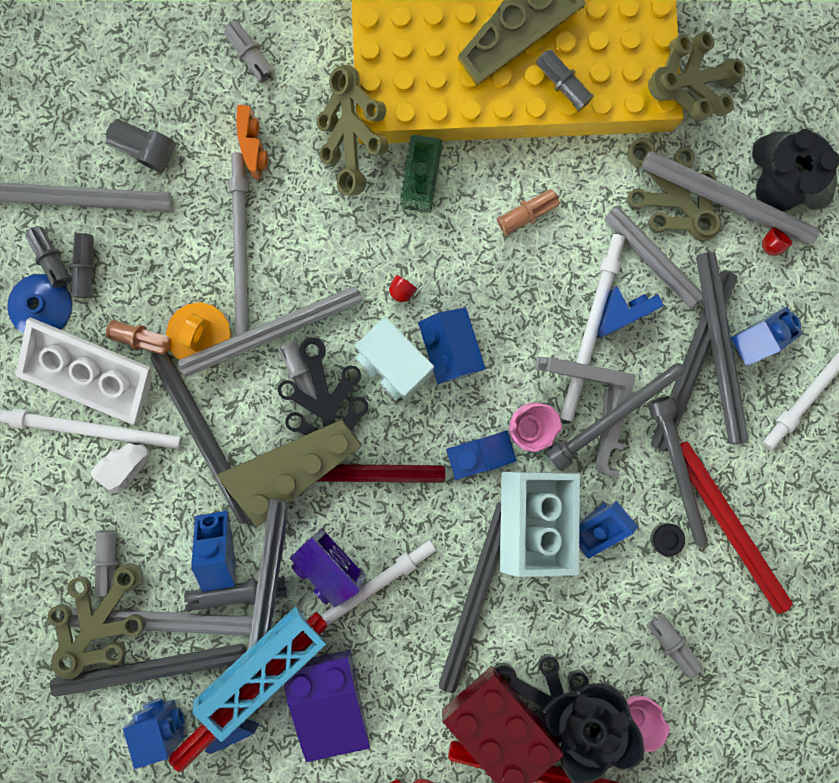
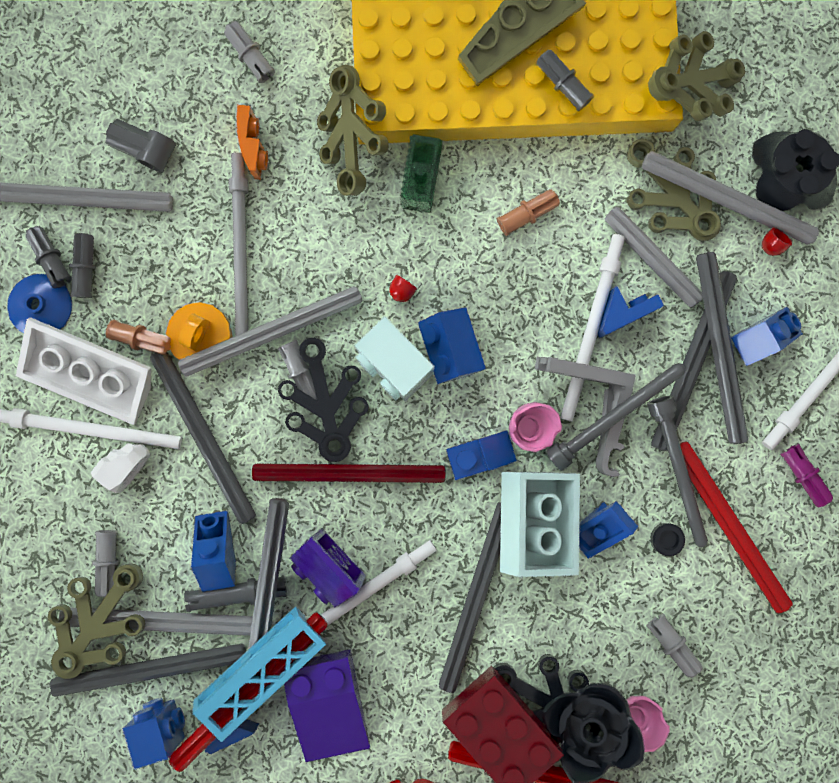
(288, 469): olive wing -> none
(807, 475): none -> magenta axle

